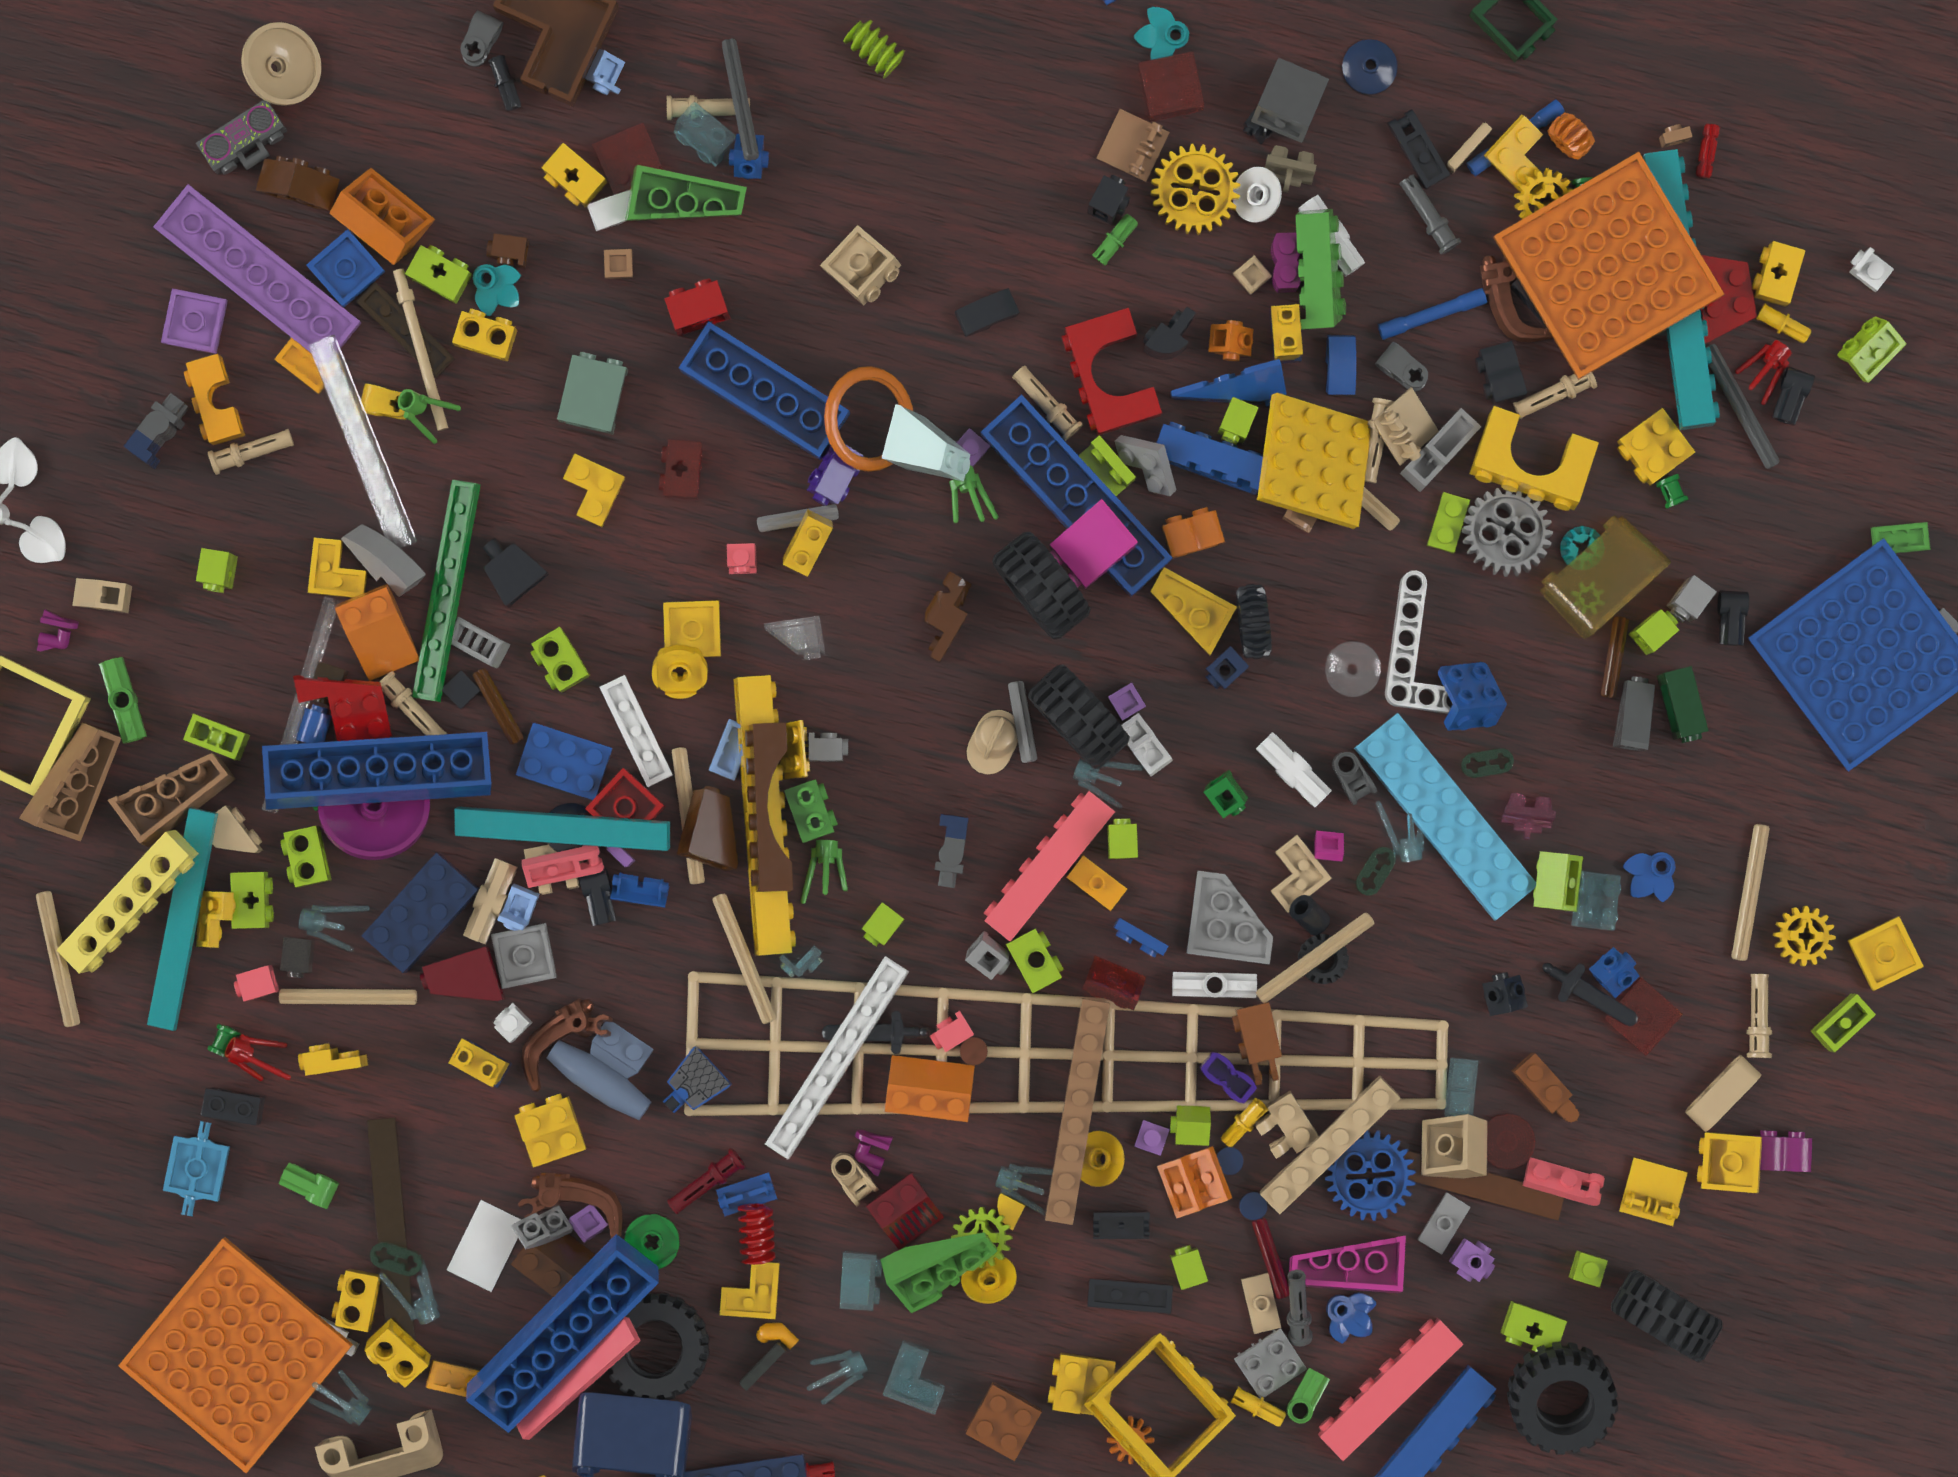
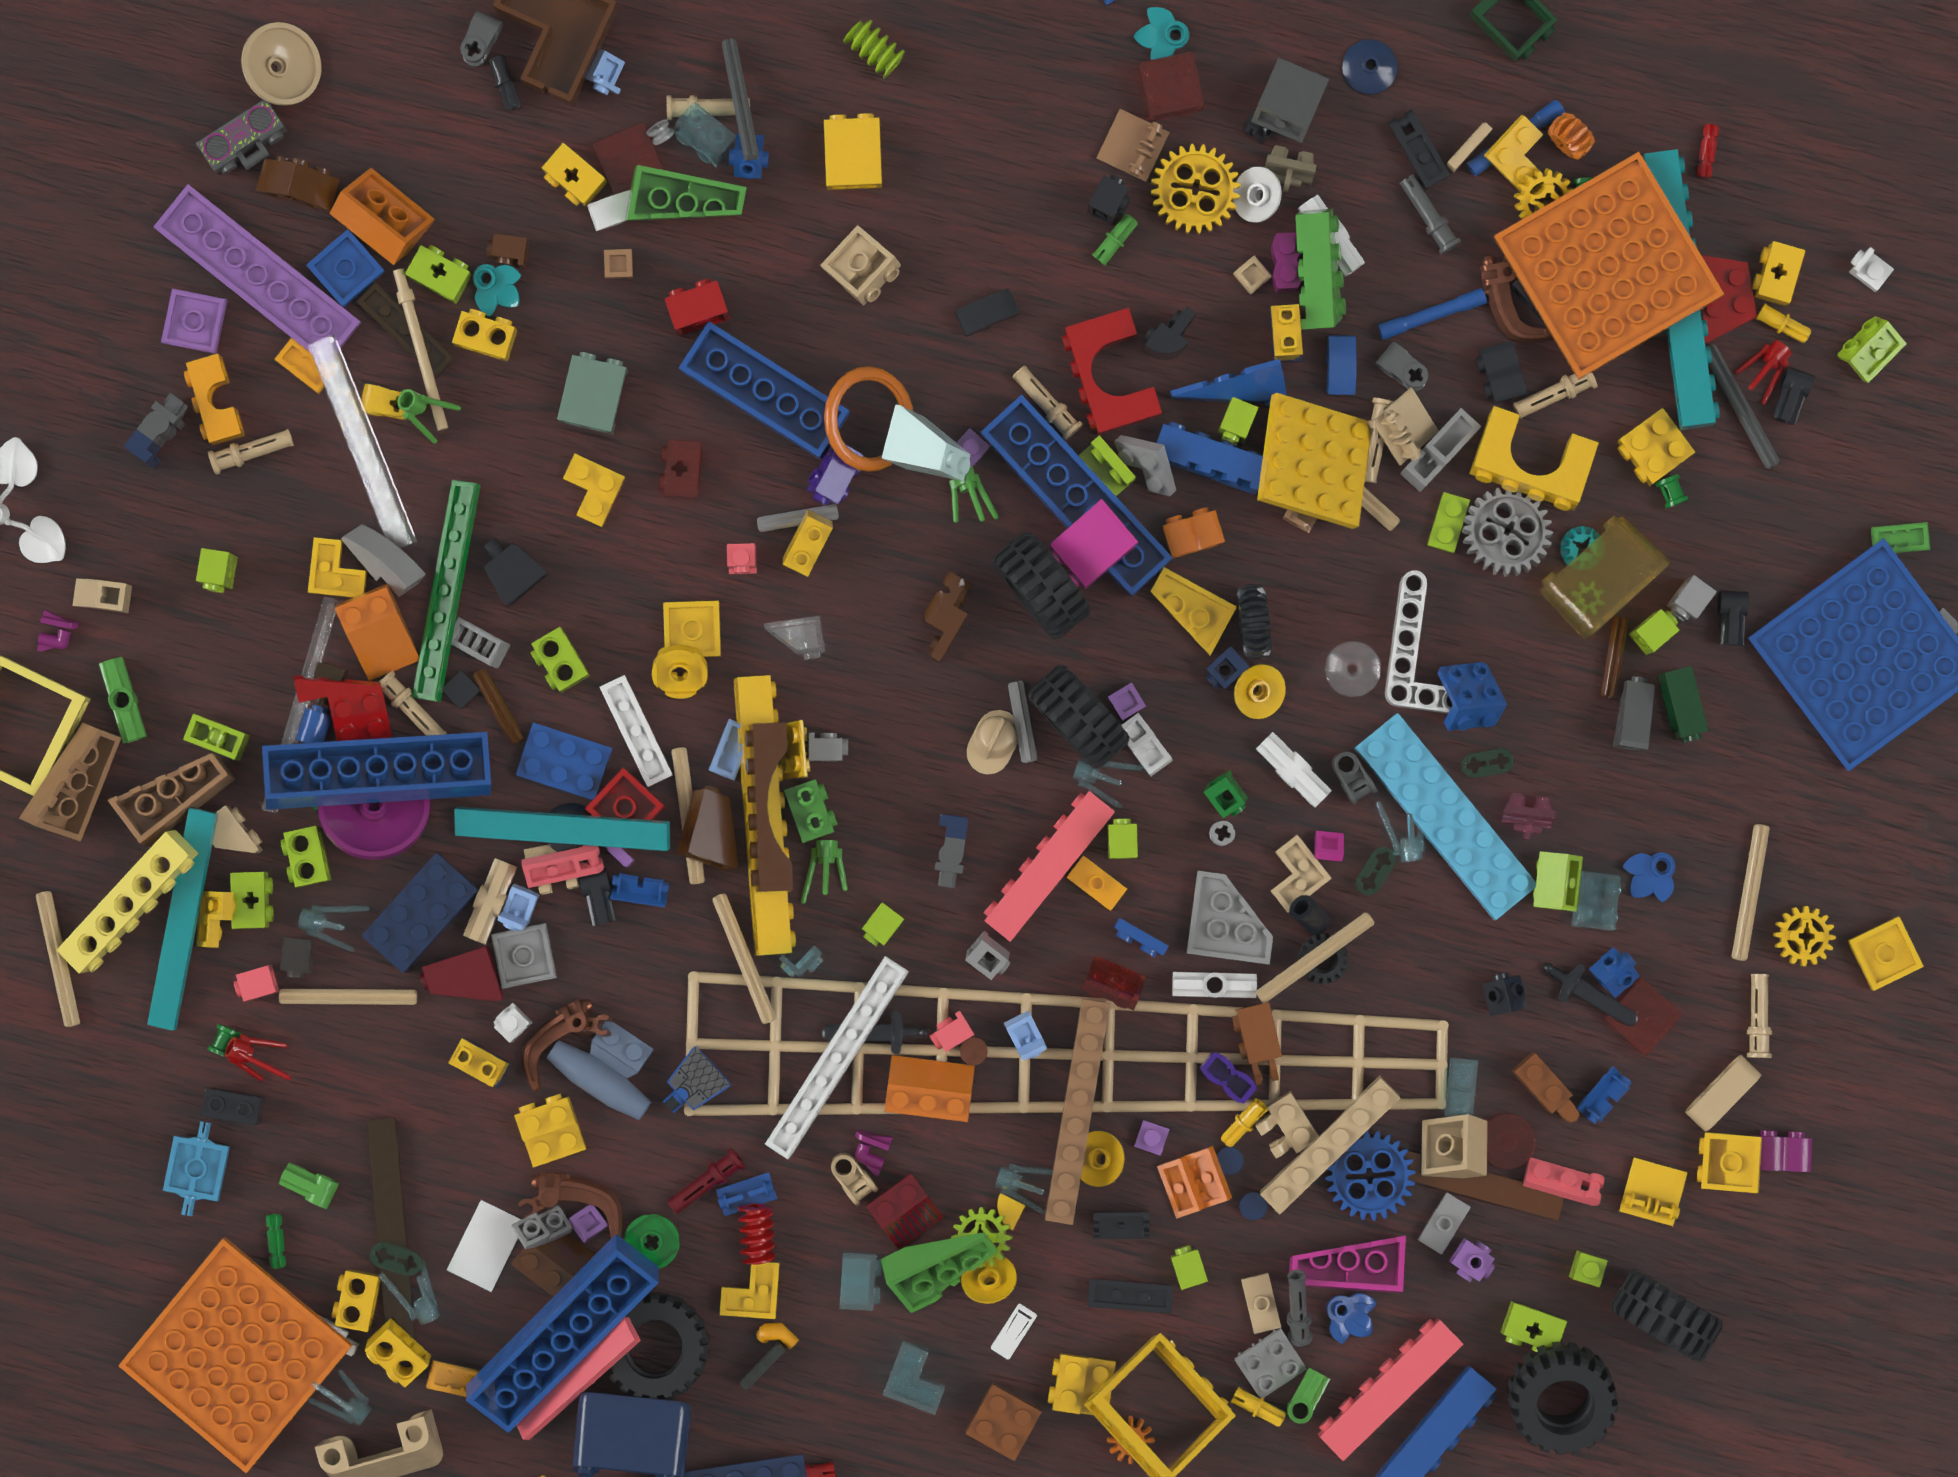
(275, 1241): none -> green axle
(323, 1059): yellow plate -> none
(660, 132): none -> light grey bush
(852, 152): none -> yellow brick
(852, 1366): clear light blue plant -> none
(1013, 1331): none -> white sticker
(1025, 1036): none -> light blue bracket
(1035, 977): lime brick -> none
(1191, 1125): lime brick -> none
(1214, 836): none -> light grey bush
(1231, 340): orange brick -> none
(1269, 694): none -> yellow dish
(1271, 1258): dark red axle -> none
(1595, 1104): none -> blue hinge
(1675, 135): medium nougat plate -> none
(1843, 1022): lime brick -> none

